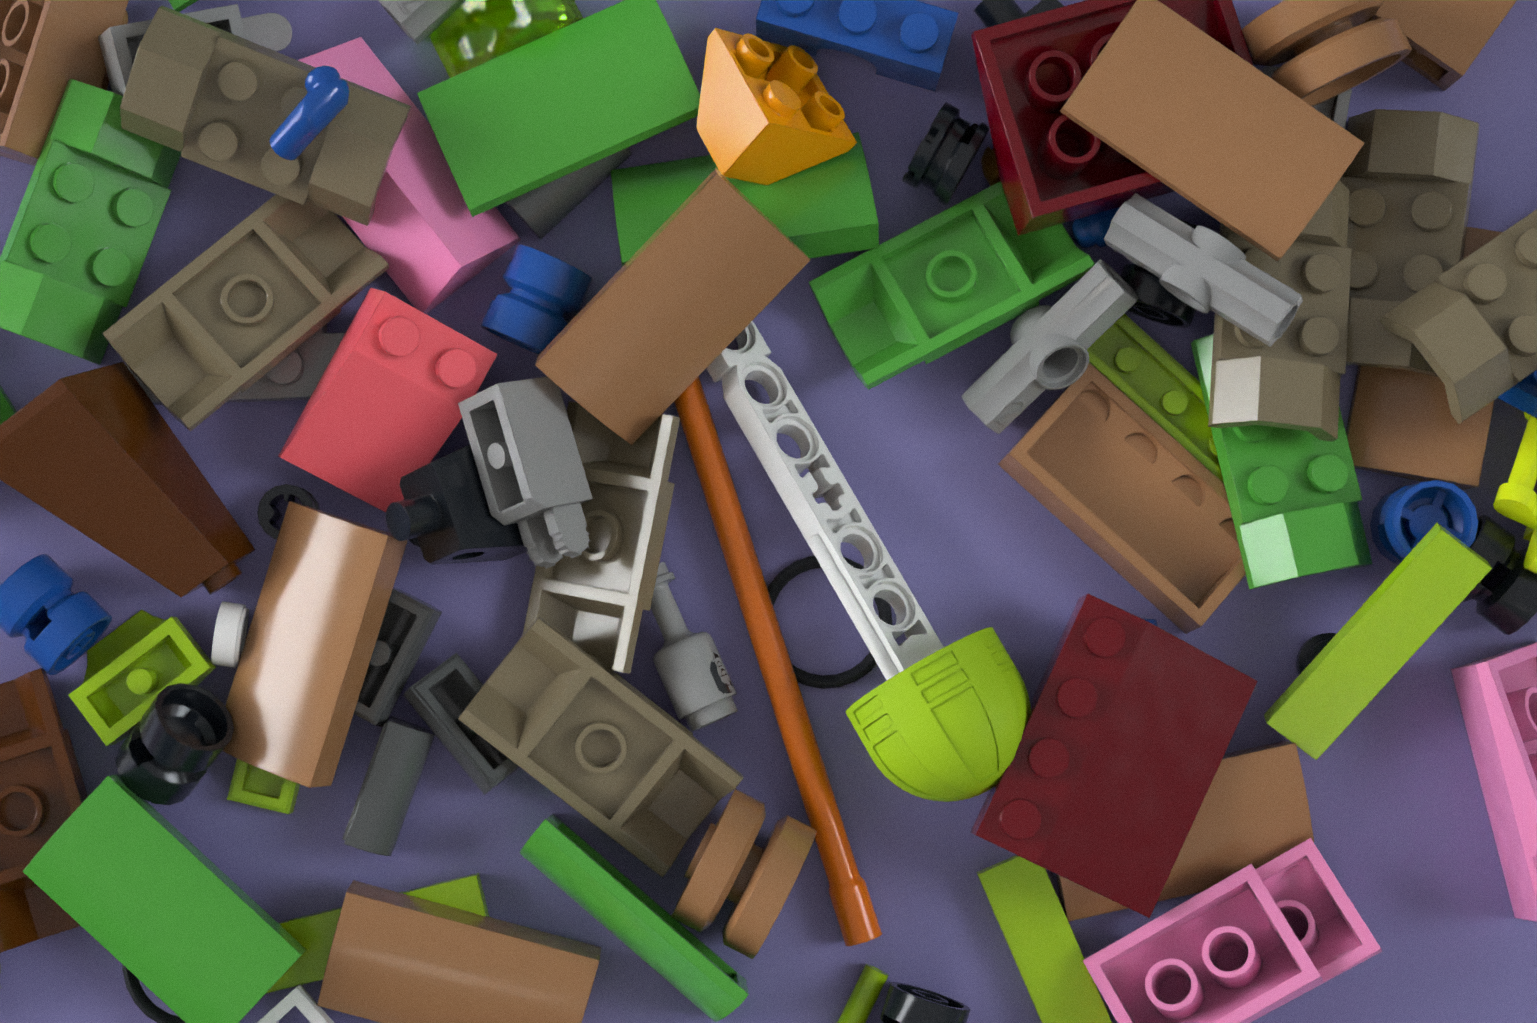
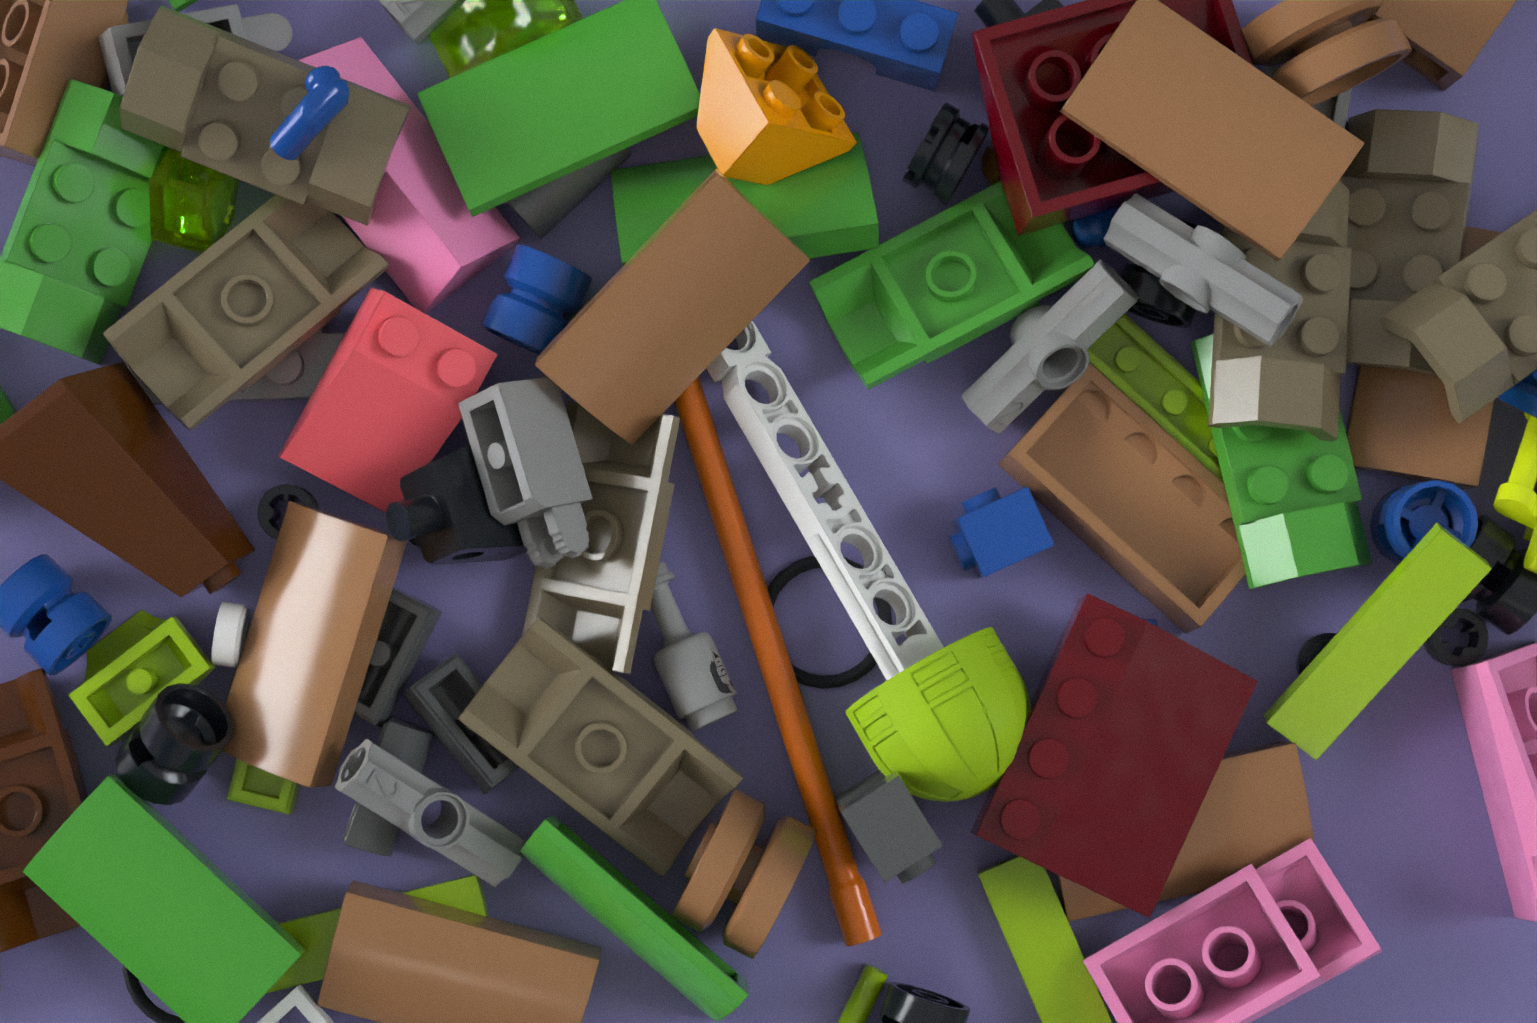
(190, 203): none -> clear neon green arch
(403, 793): none -> light grey piece
(889, 826): none -> dark grey arch
(998, 531): none -> blue brick
(1461, 655): none -> black bush

